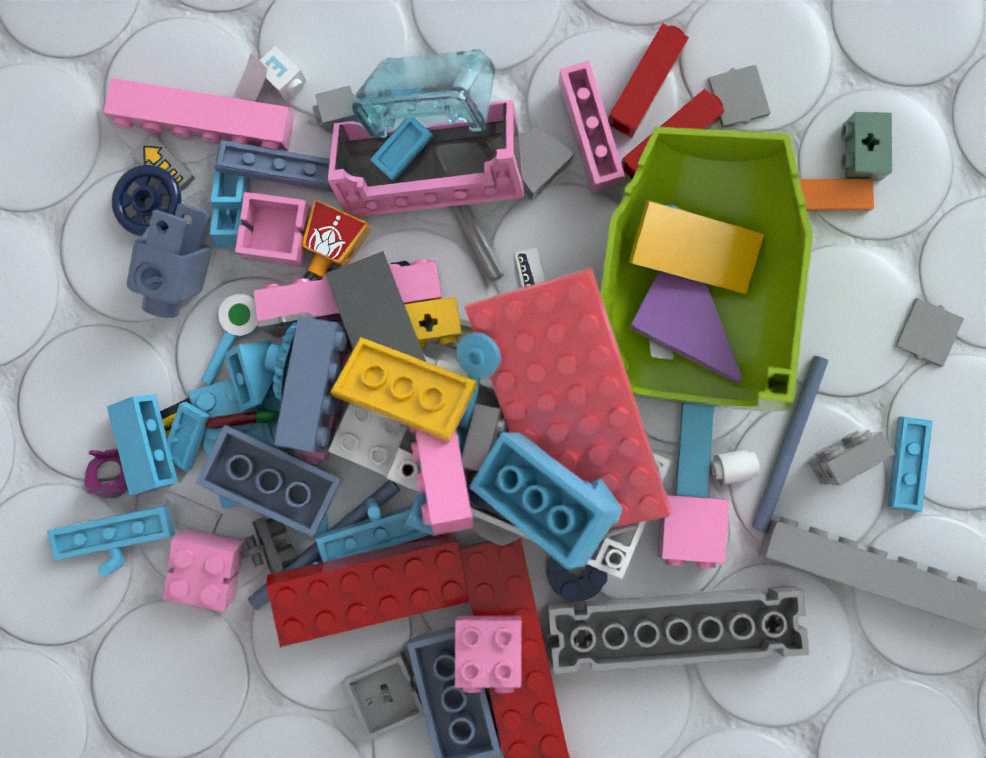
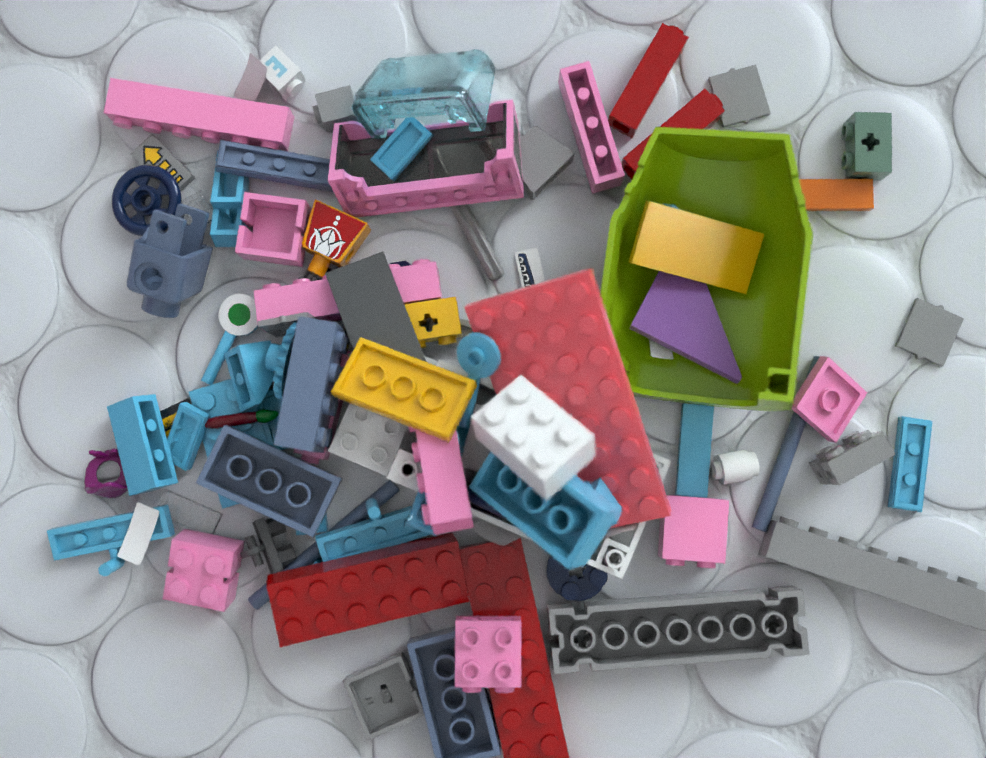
(138, 534): none -> white sticker
(534, 437): none -> white brick
(828, 399): none -> bright pink plate

